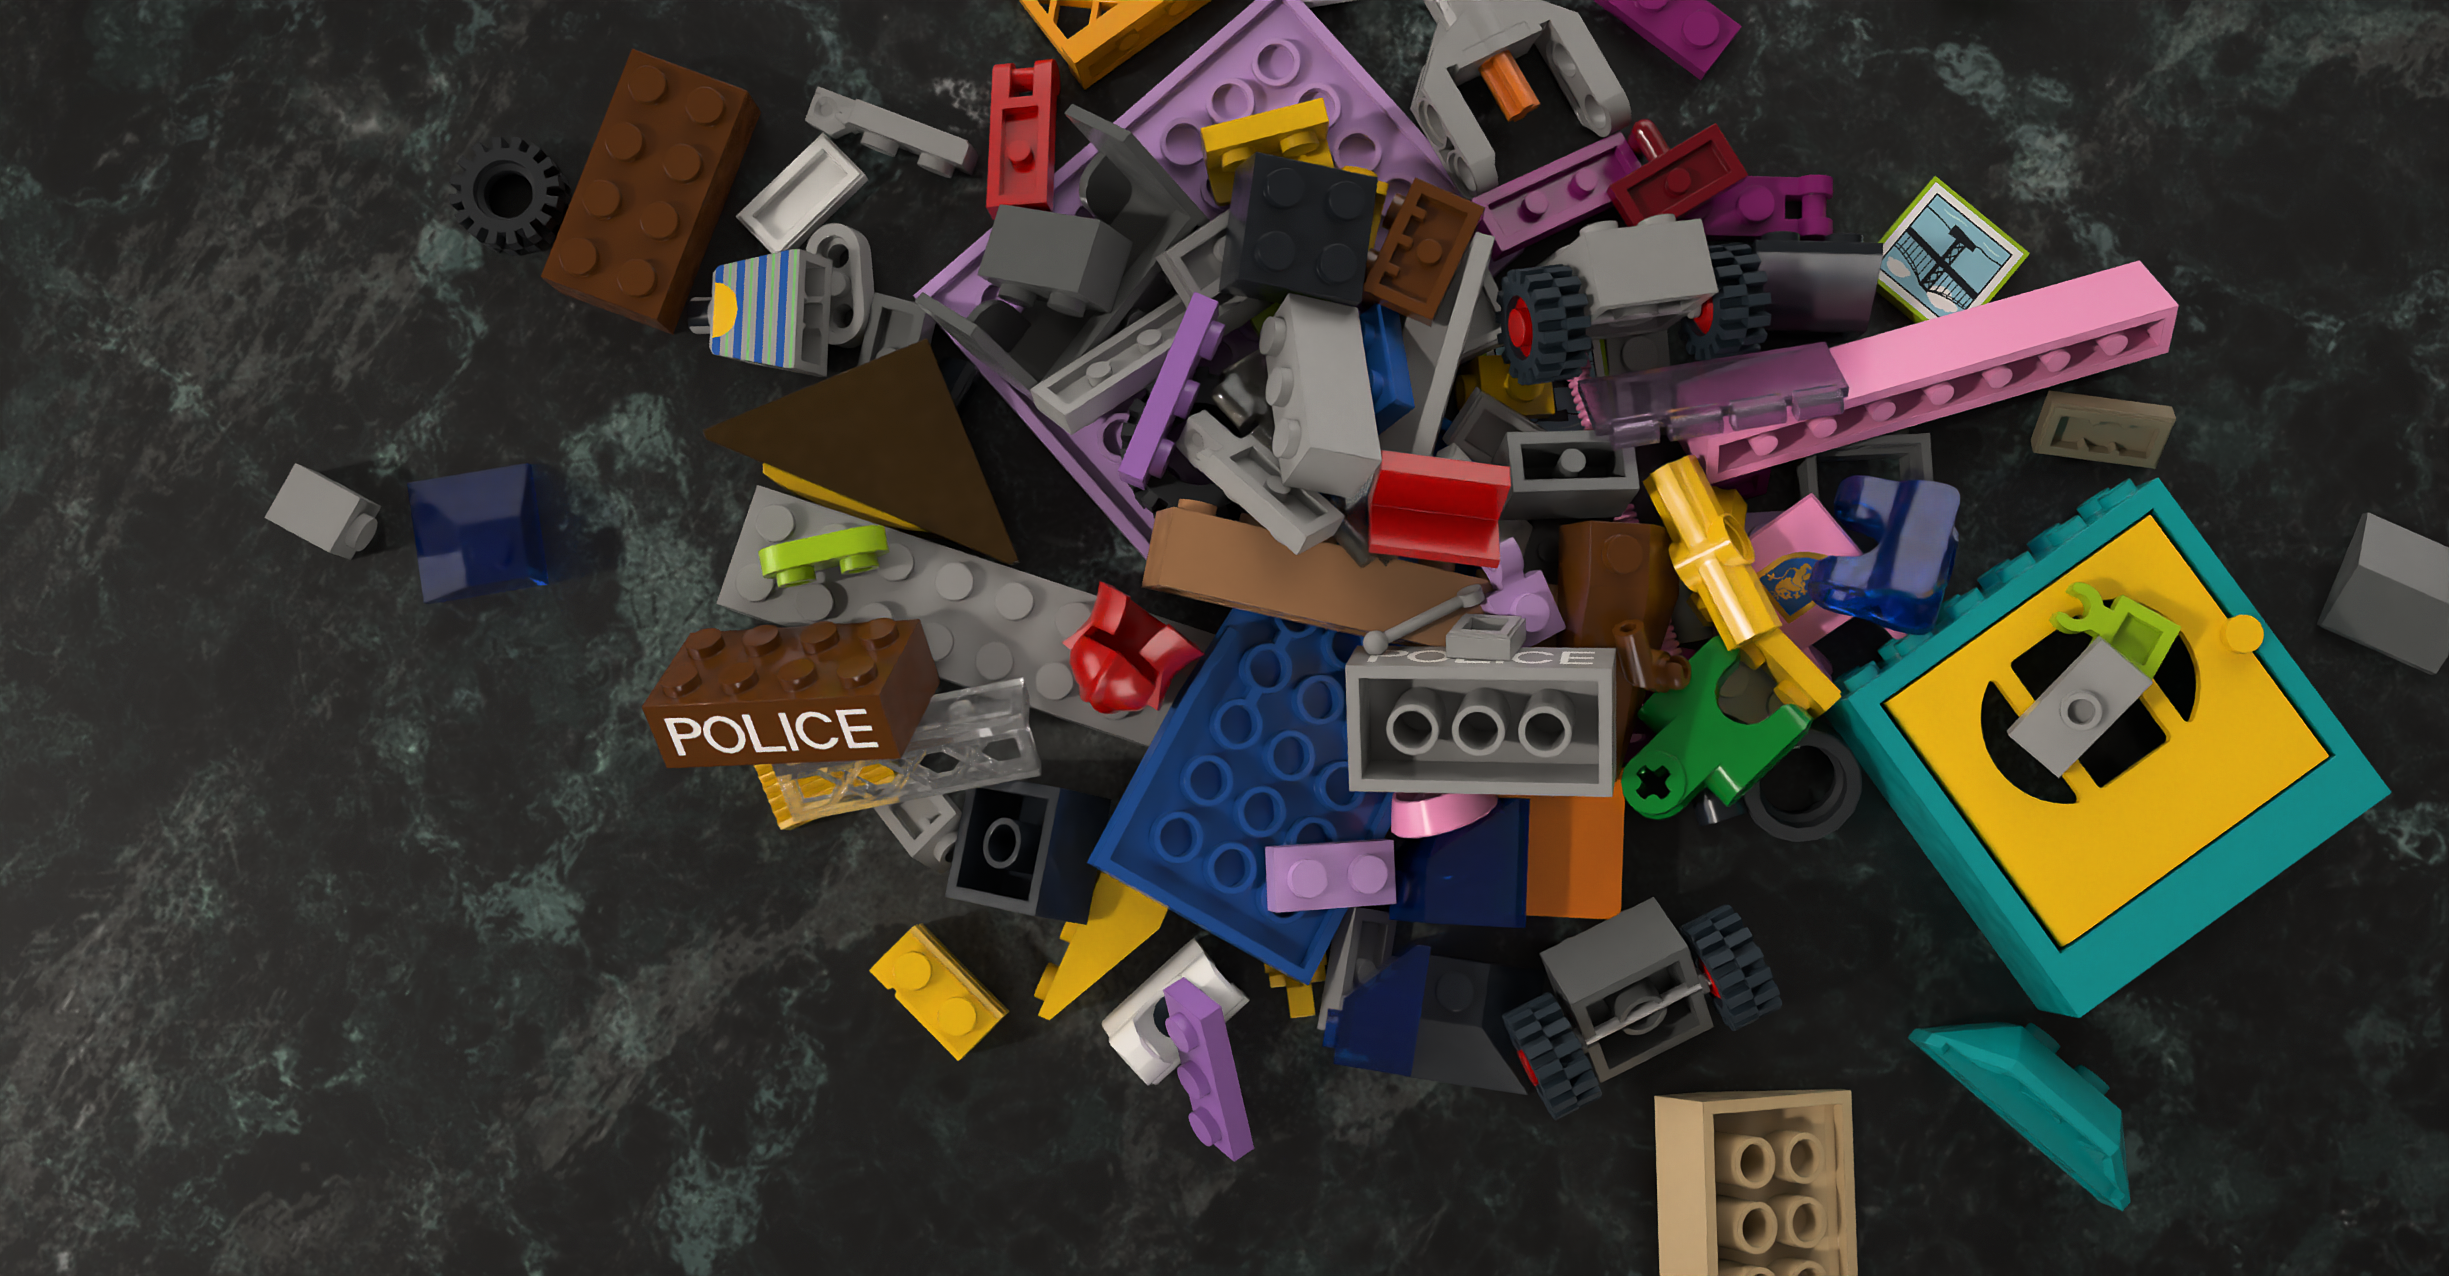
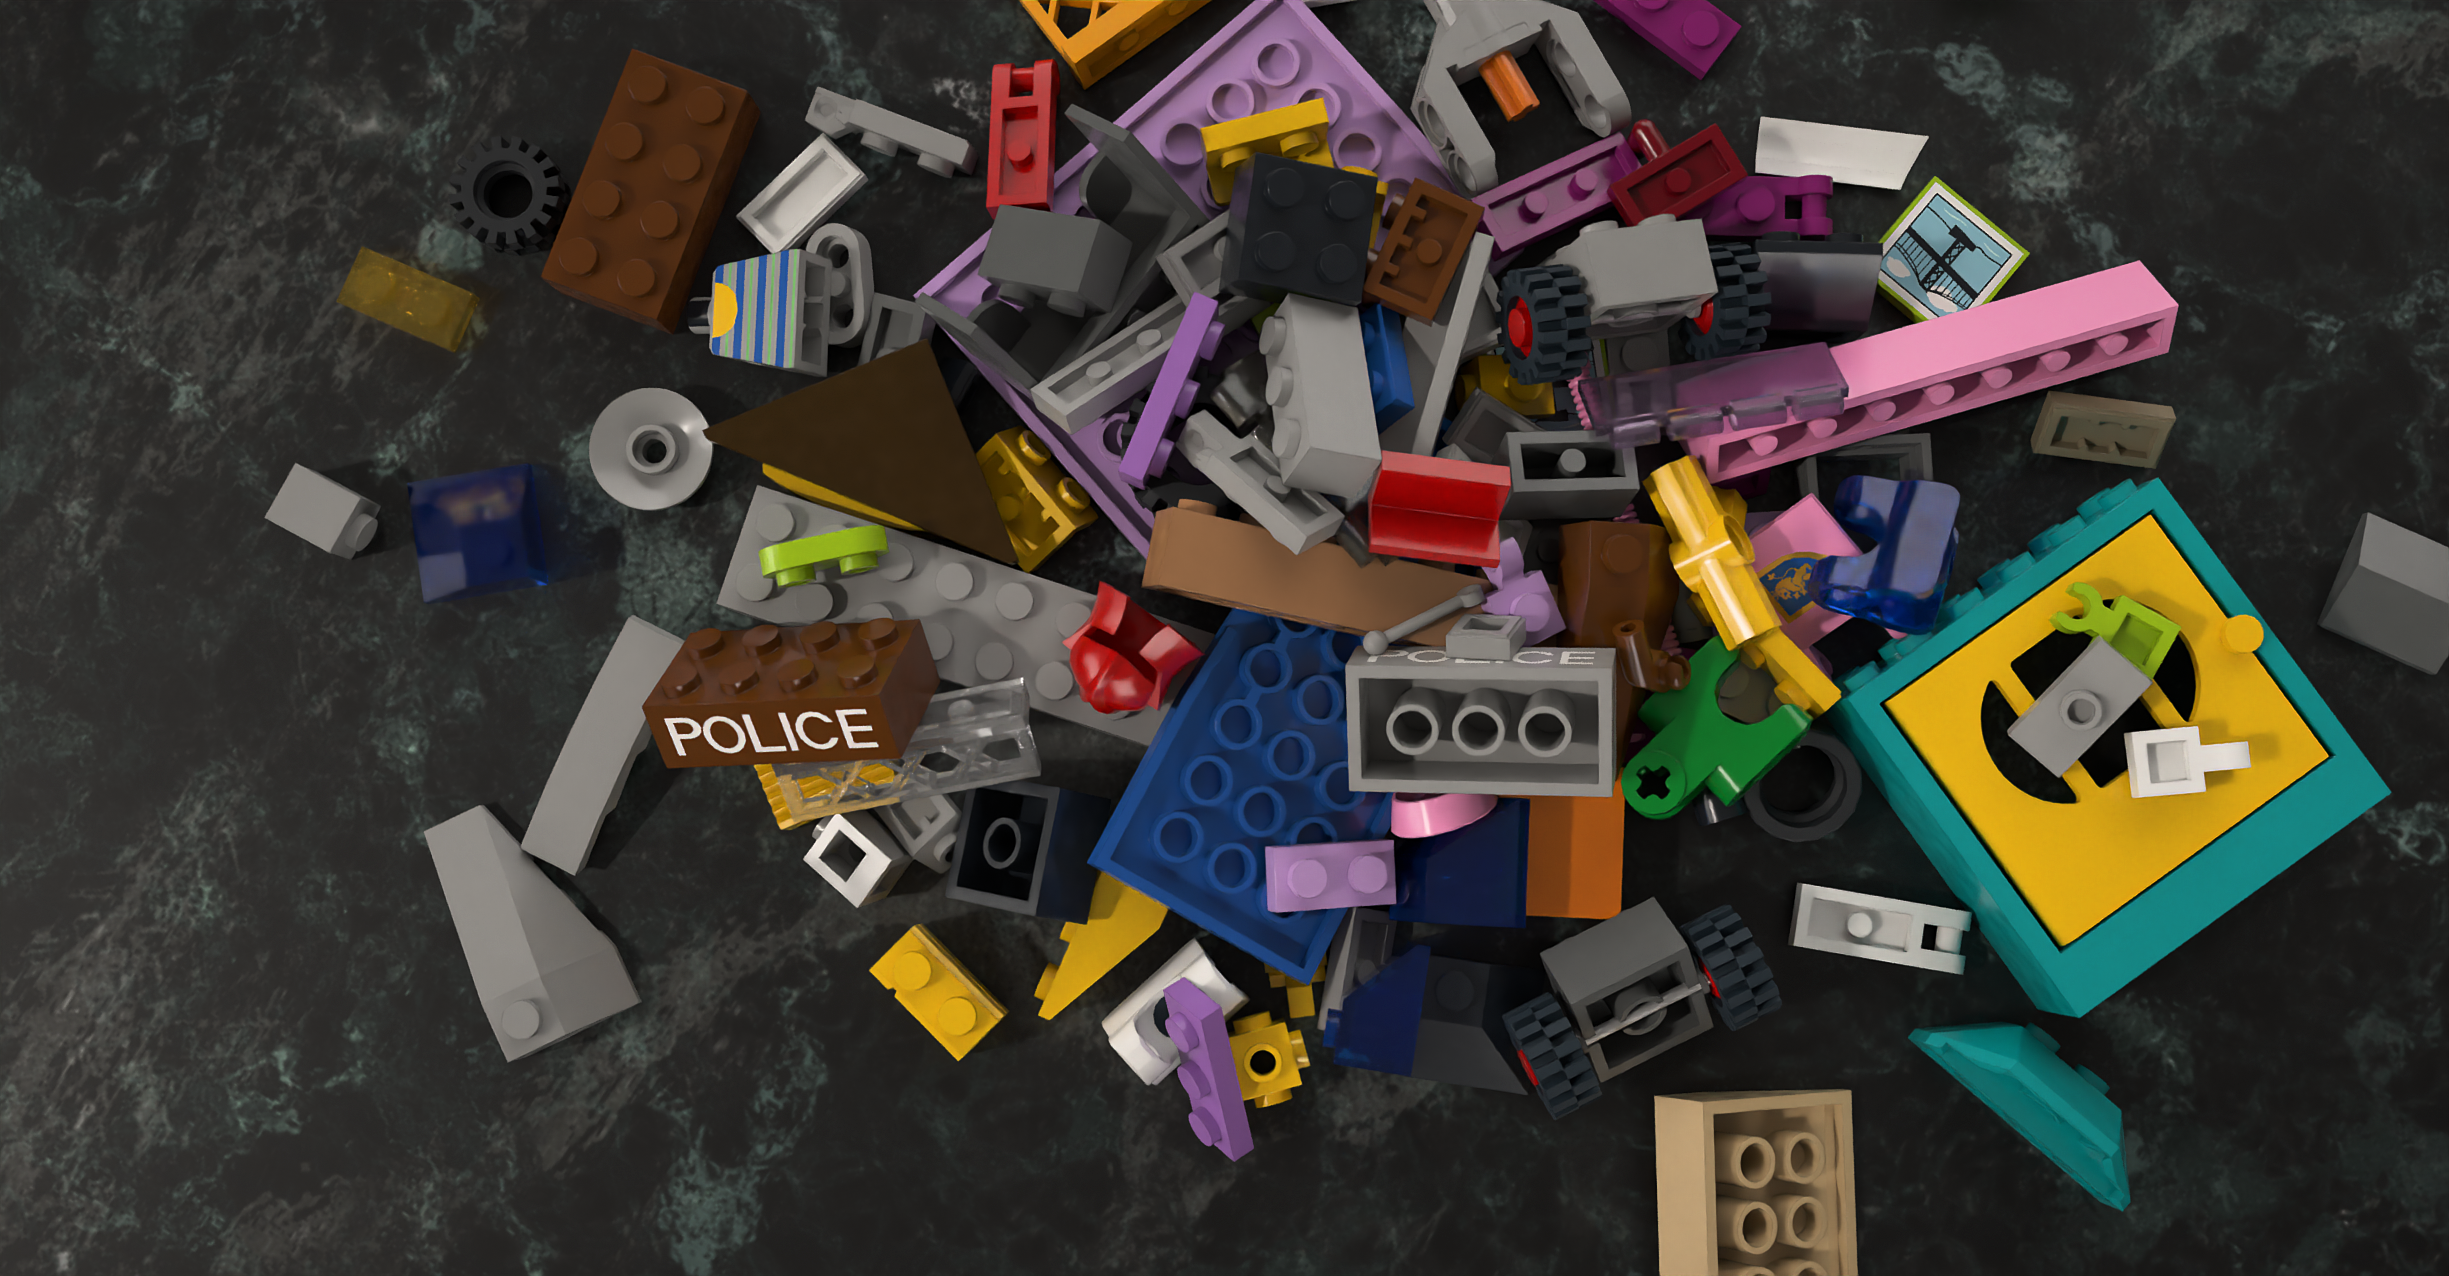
(408, 299): none -> clear yellow plate
(525, 941): none -> light grey wedge
(600, 748): none -> light grey slope
(627, 431): none -> light grey dish
(841, 863): none -> light grey brick
(1033, 495): none -> yellow bracket
(1260, 1033): none -> yellow brick
(1836, 151): none -> white sticker
(1877, 928): none -> white plate
(2175, 761): none -> white plate

